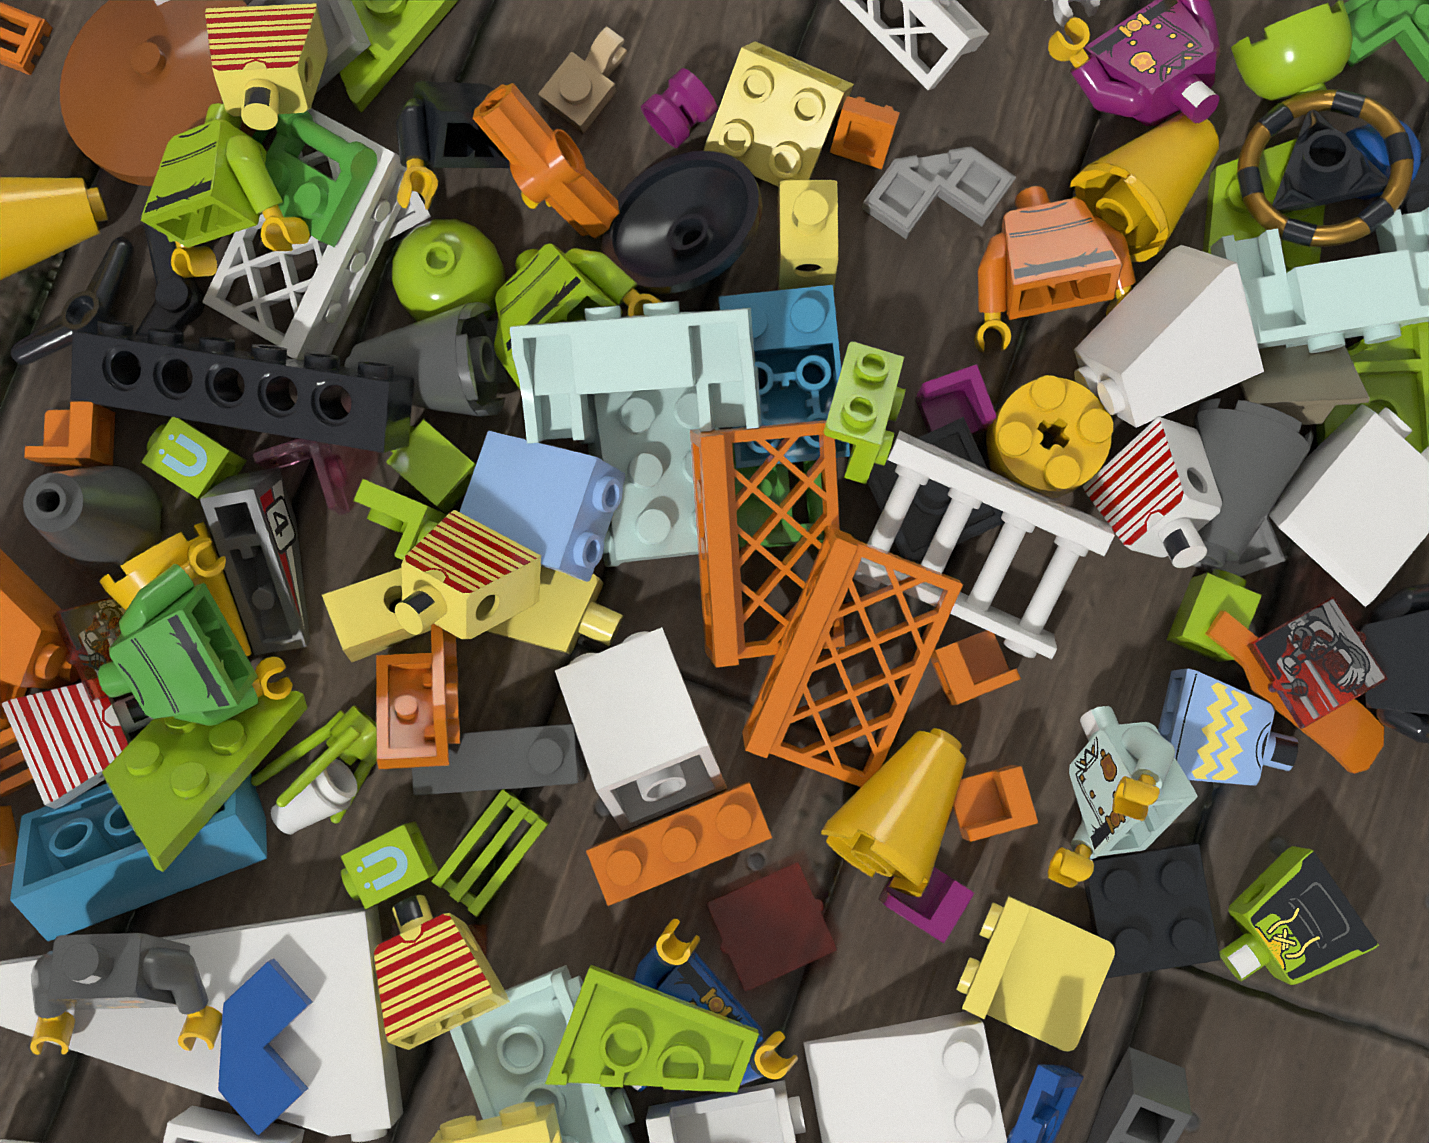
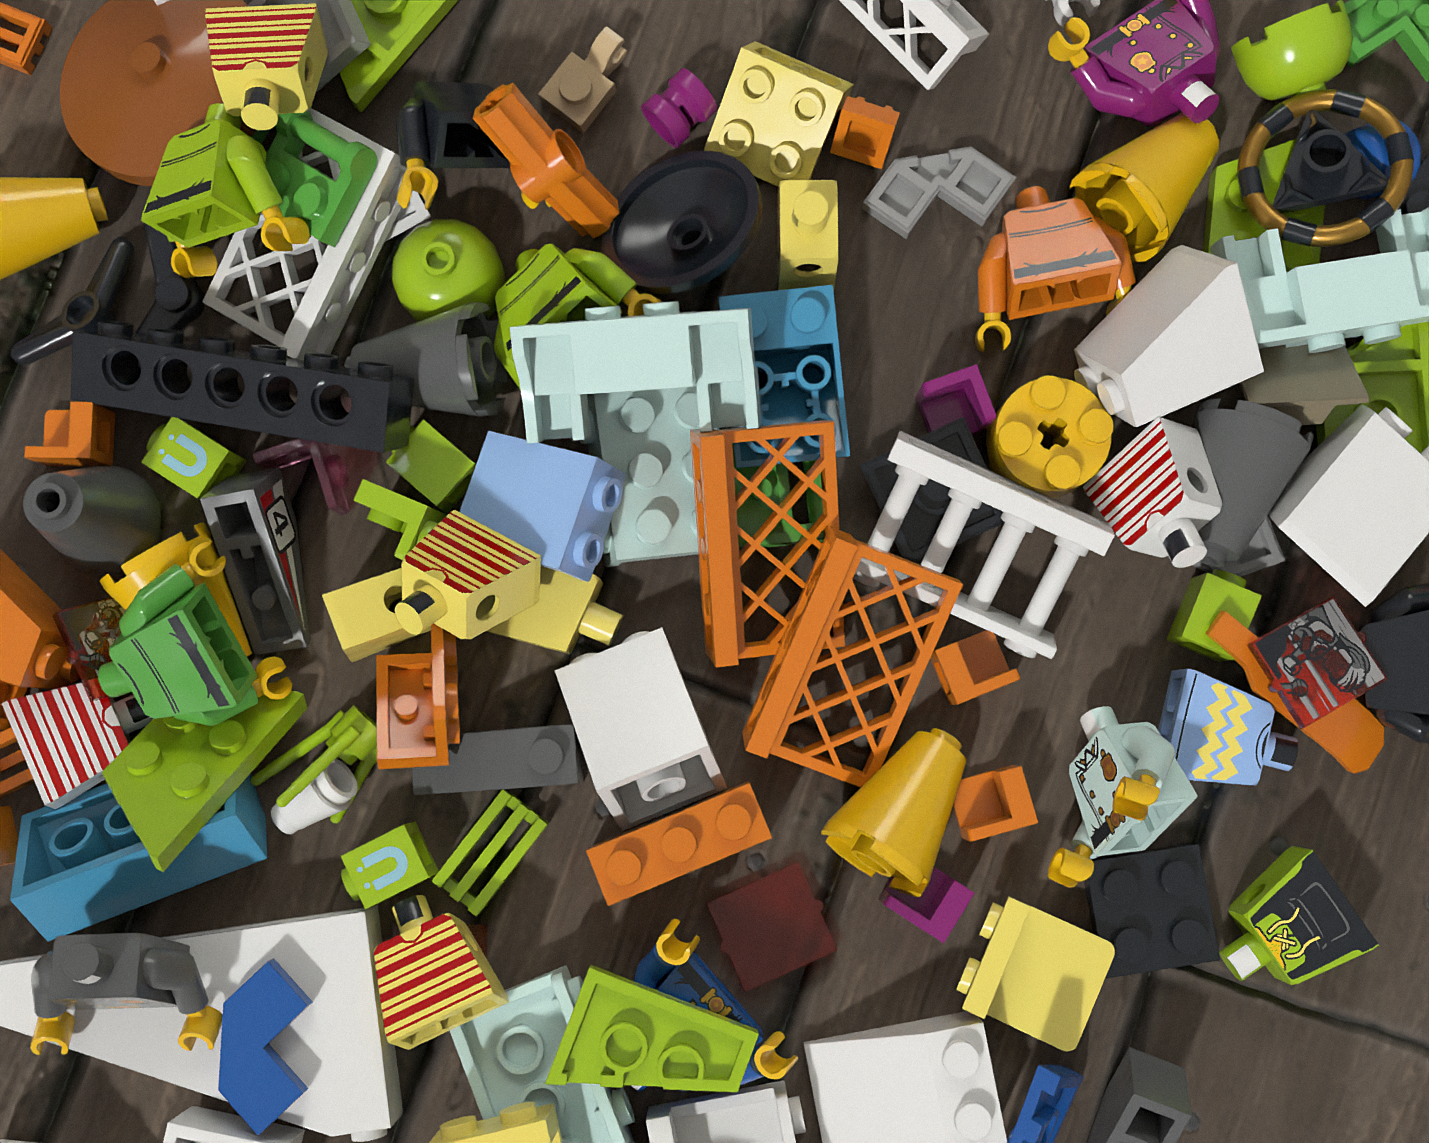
(863, 405): lime bracket -> none

